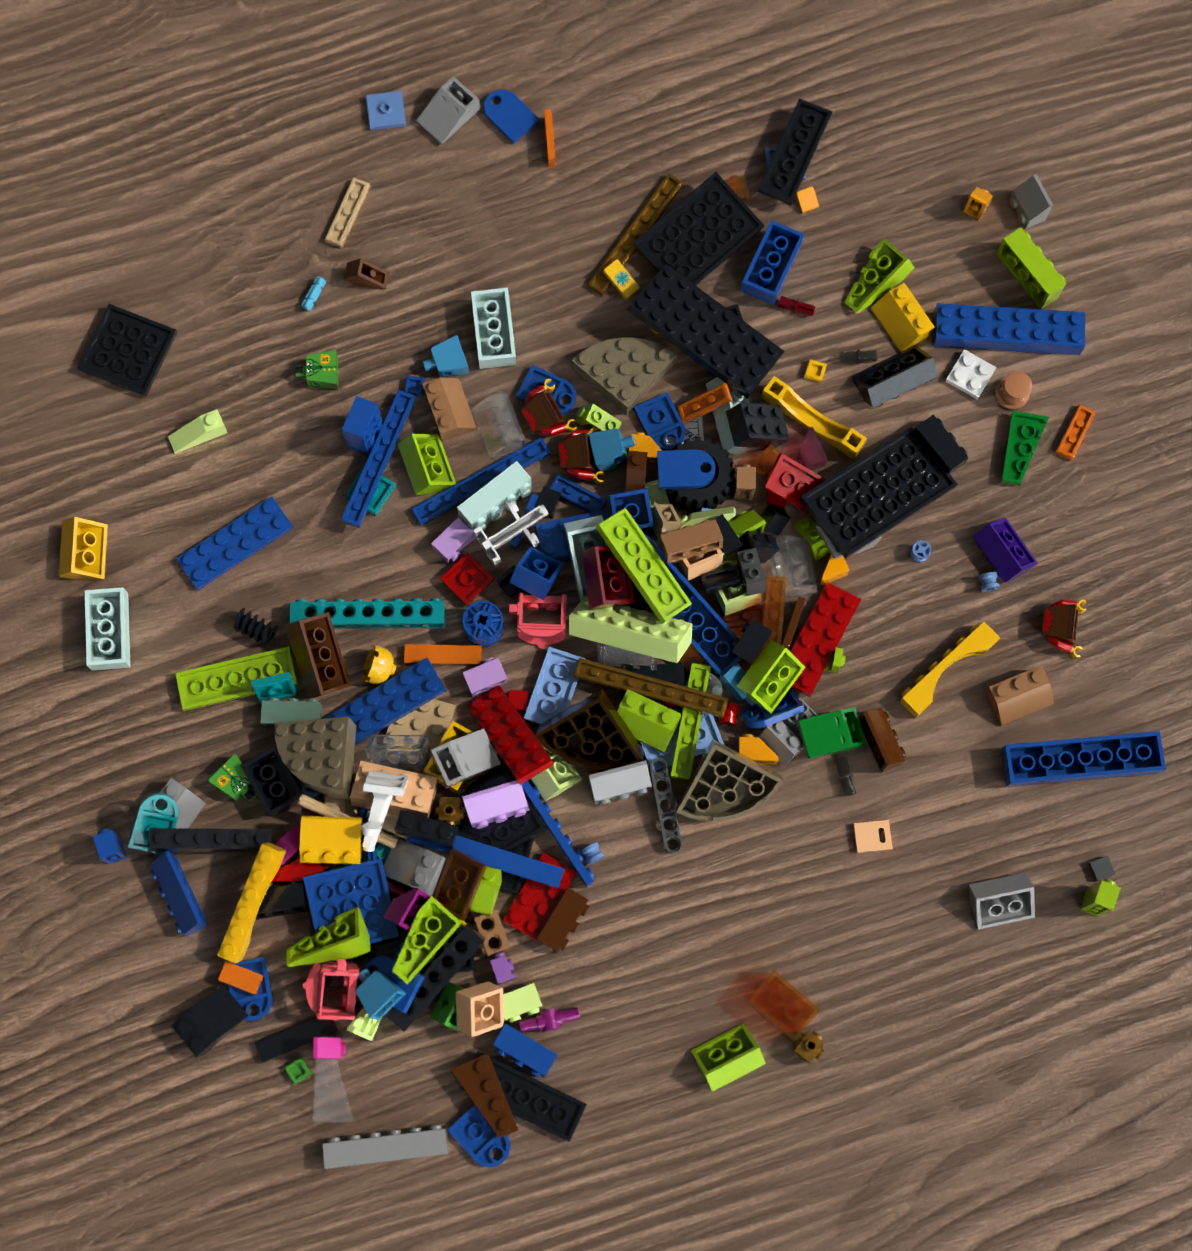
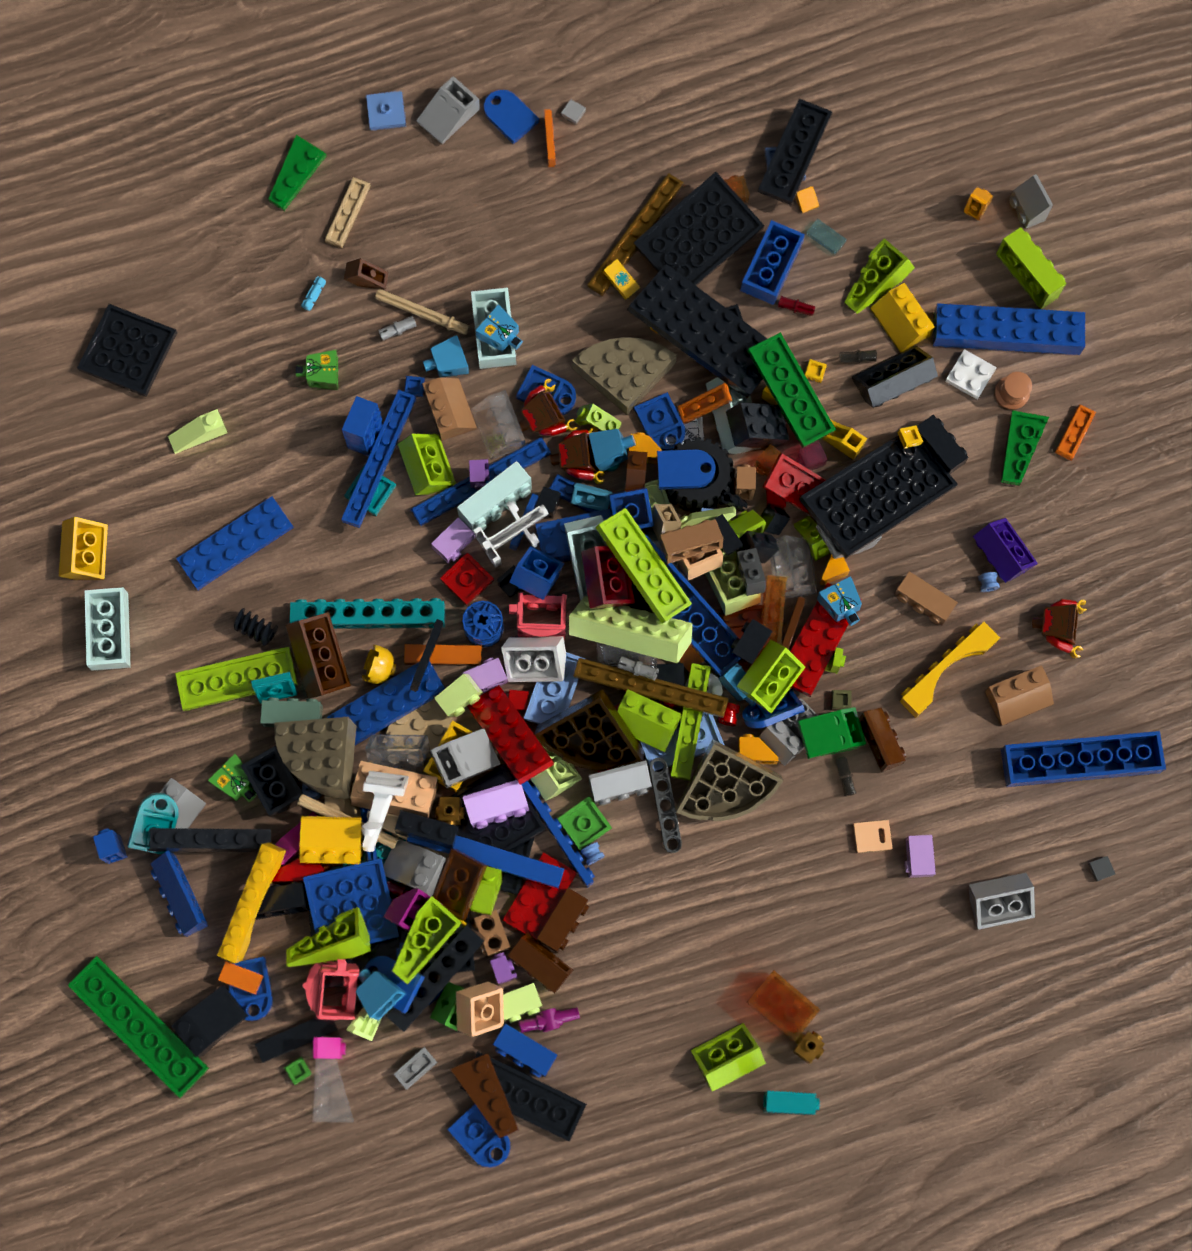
(138, 1026): none -> green plate
(296, 171): none -> green wing
(385, 1148): light grey brick -> none
(397, 328): none -> light grey pin
(415, 1068): none -> light grey plate
(426, 655): none -> black tile
(443, 320): none -> tan axle
(459, 695): none -> yellowish green brick
(478, 473): none -> medium lavender brick
(499, 330): none -> dark azure torso
(534, 659): none -> white slope
(540, 963): none -> reddish brown brick
(573, 111): none -> light grey tile
(584, 823): none -> bright green plate
(590, 497): none -> medium azure slope
(638, 668): none -> light grey pin
(721, 579): black tile -> none
(734, 500): none -> black pin
(790, 1102): none -> teal window
(791, 390): none -> green plate
(826, 237): none -> clear light blue tile
(840, 699): none -> olive tile
(841, 601): none -> dark azure torso
(910, 436): none -> yellow plate
(920, 856): none -> lavender brick
(923, 548): medium blue wheel -> none
(925, 598): none -> medium nougat brick
(1100, 898): lime brick -> none

